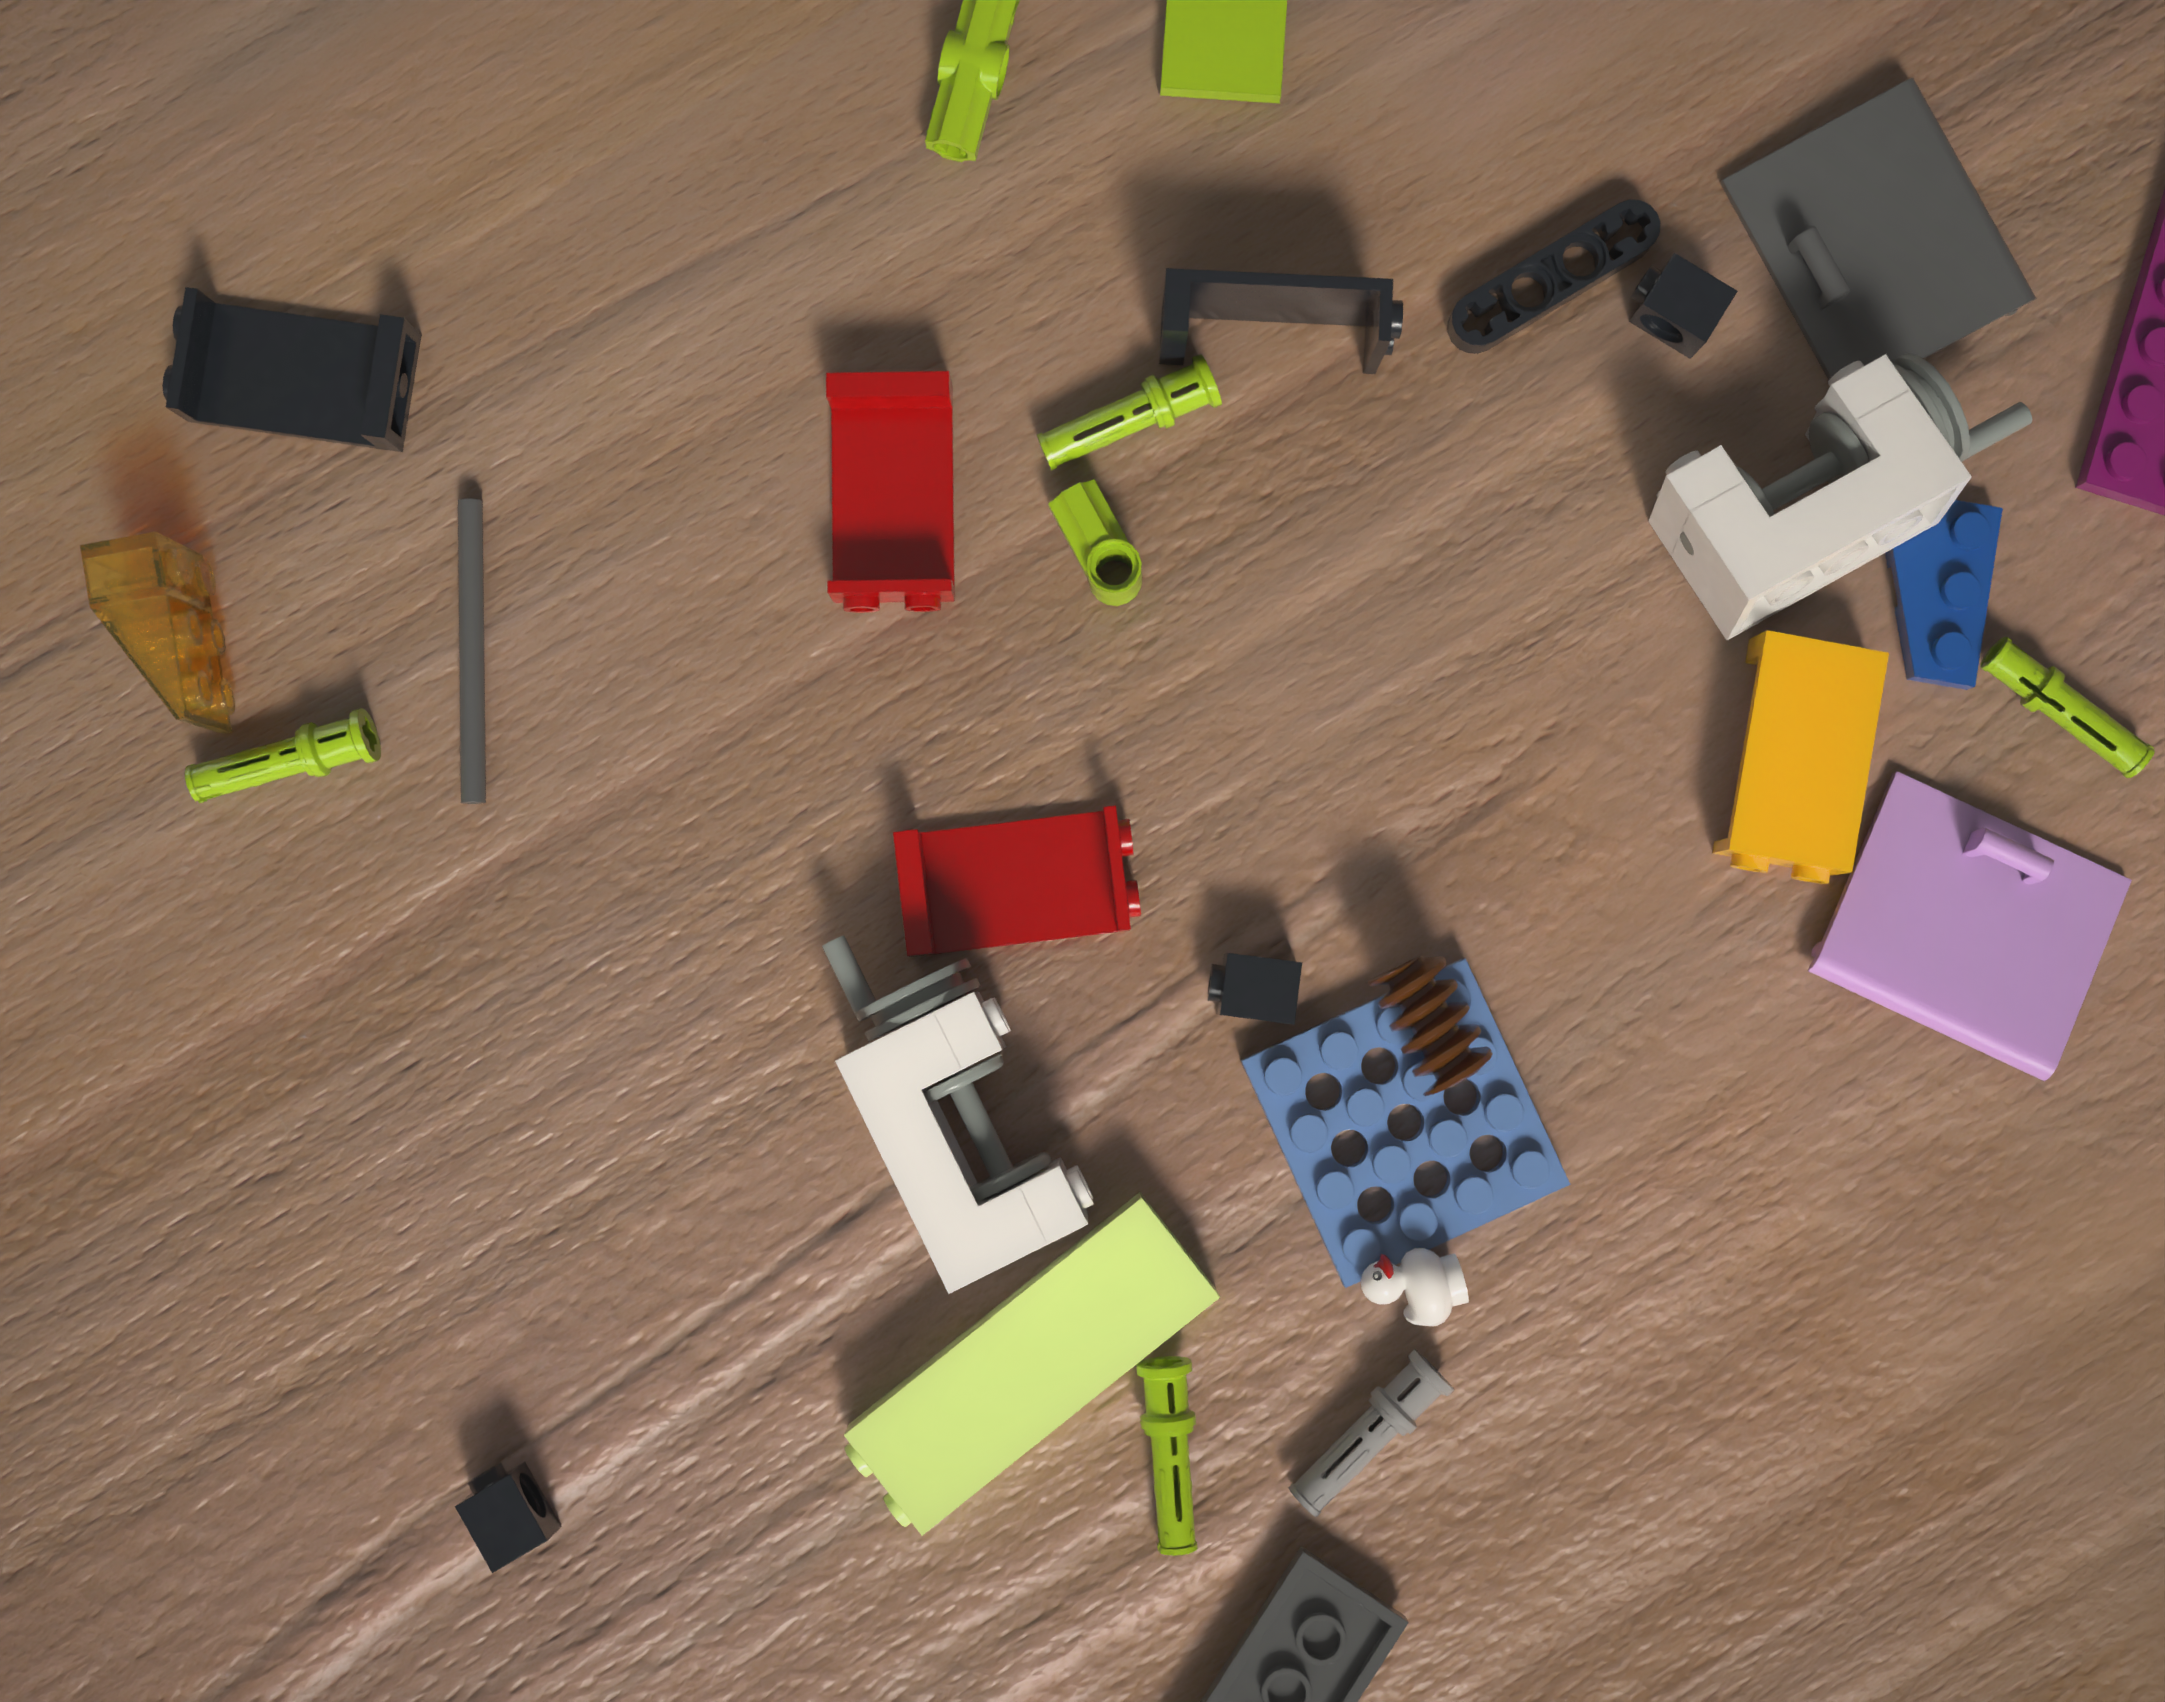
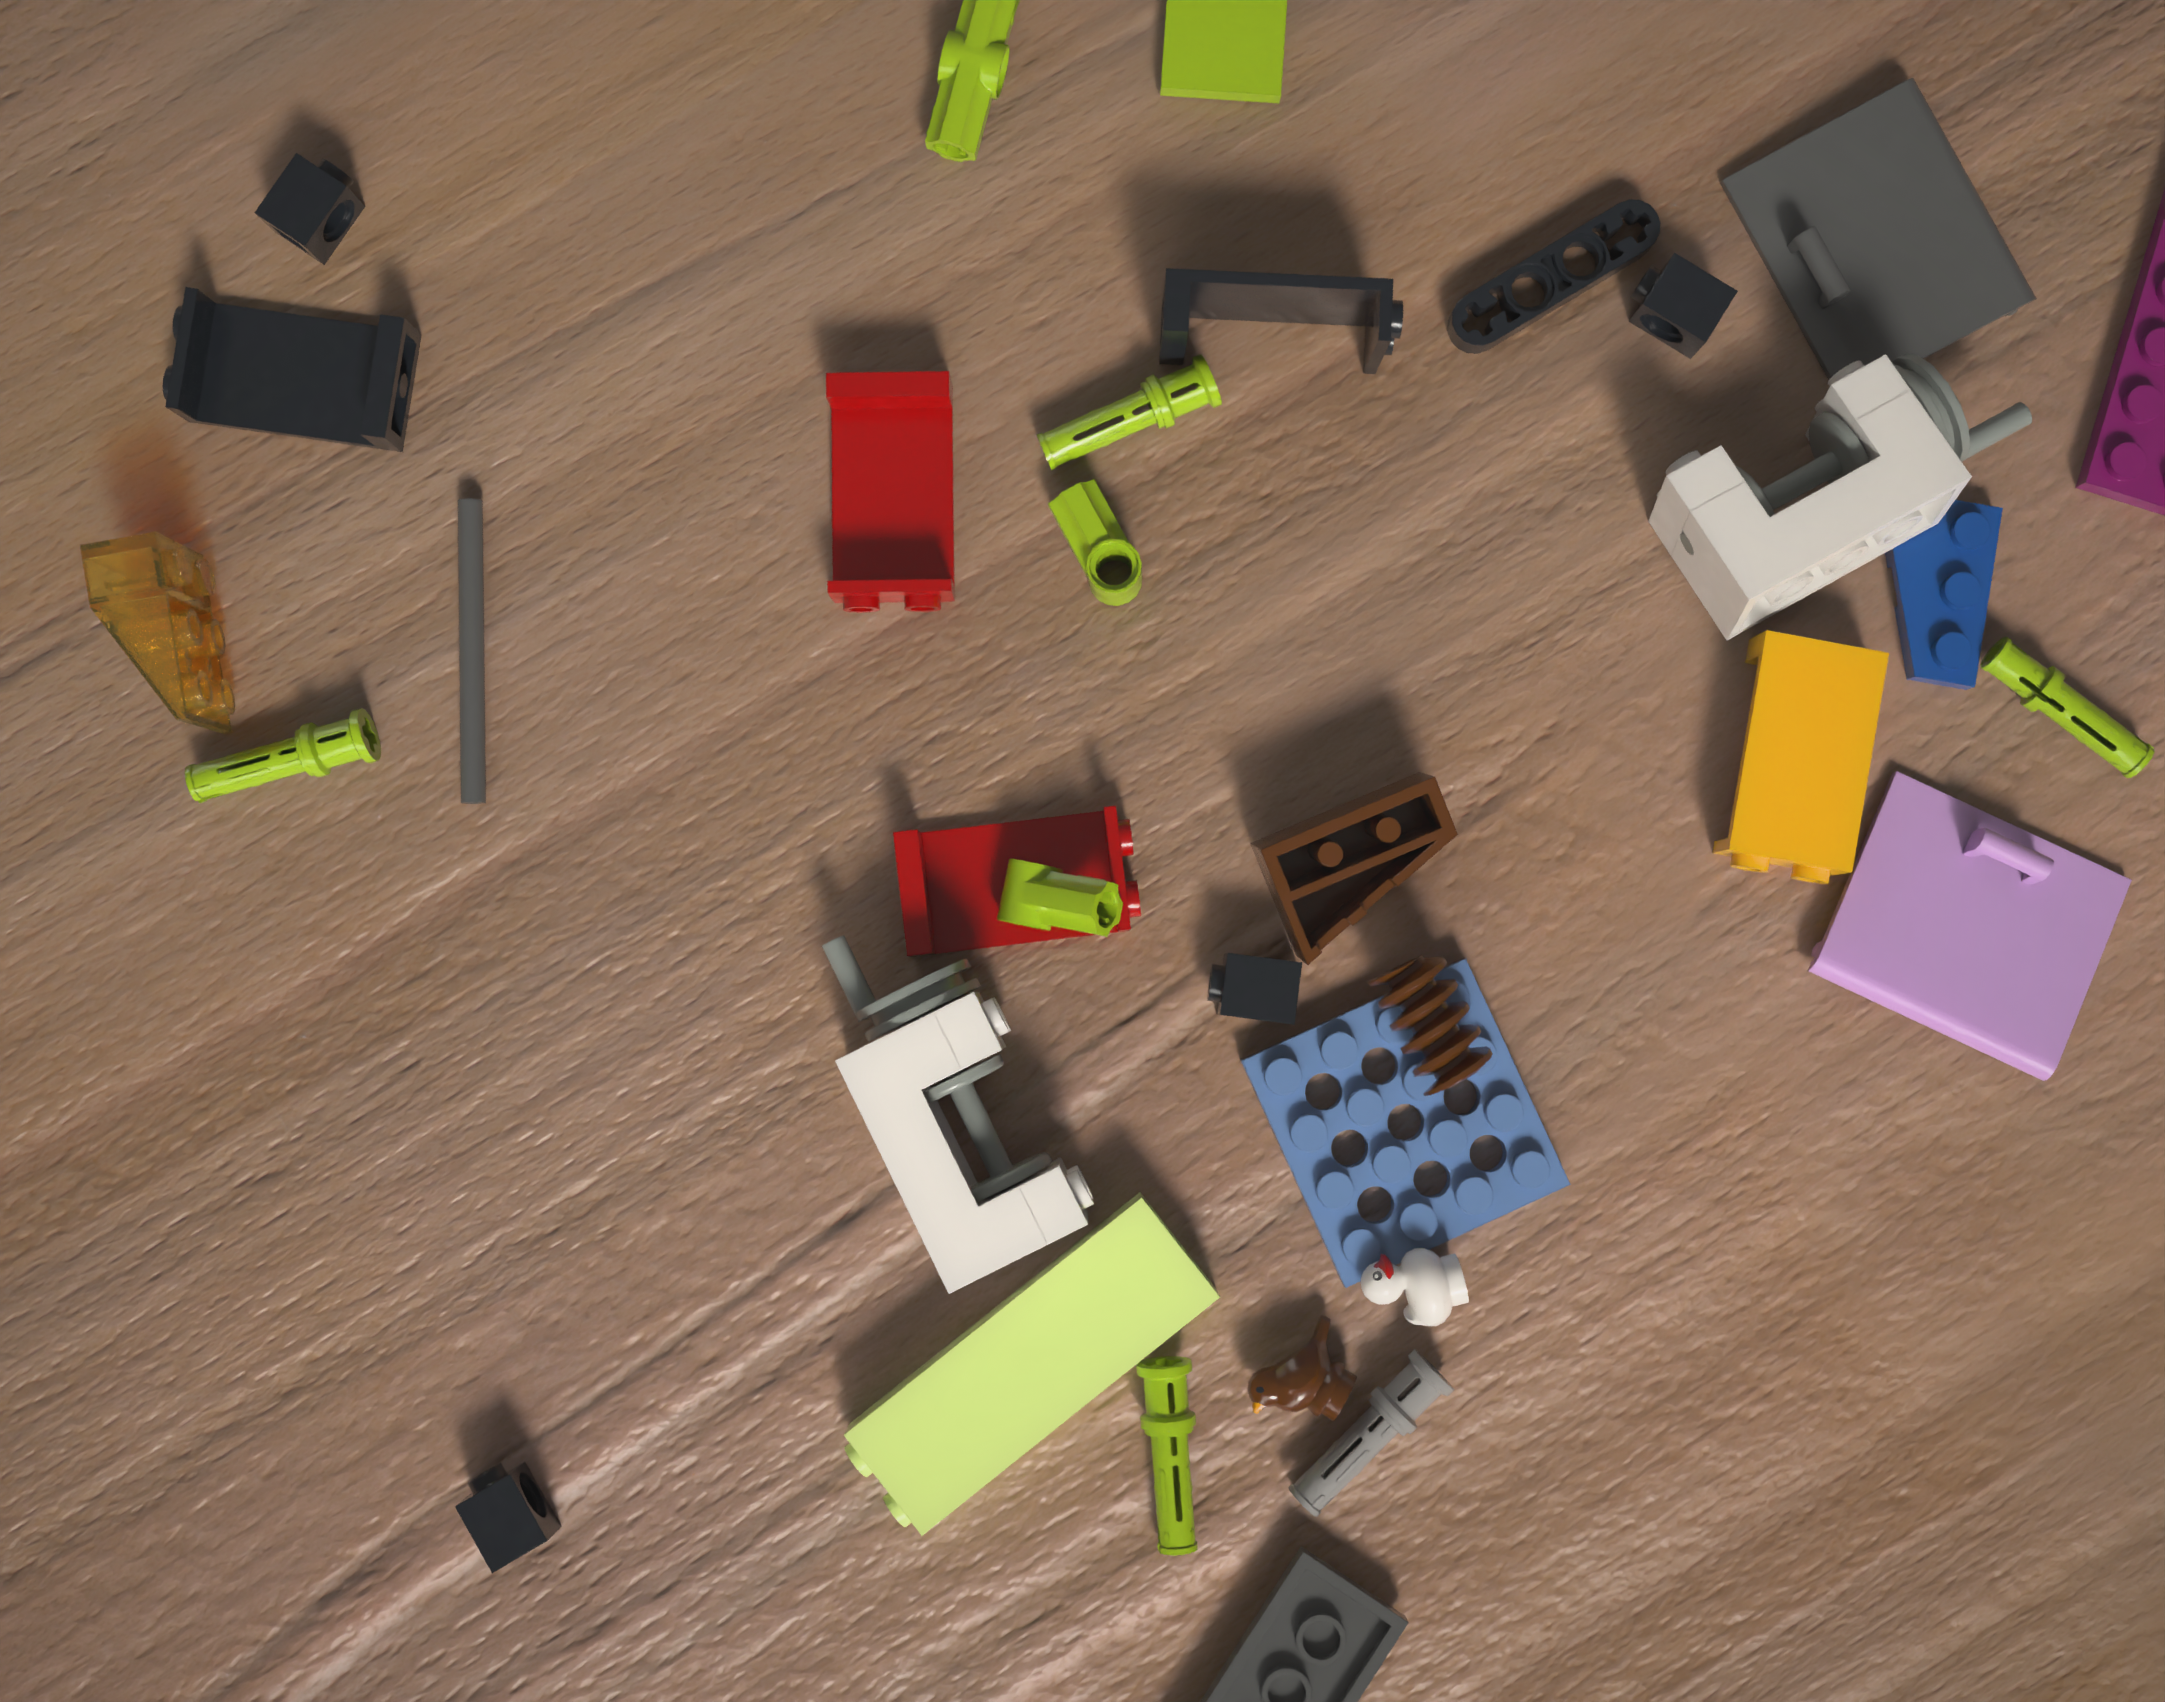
(311, 206): none -> black brick
(1047, 897): none -> lime piece
(1304, 1379): none -> reddish brown animal
(1349, 857): none -> reddish brown wedge

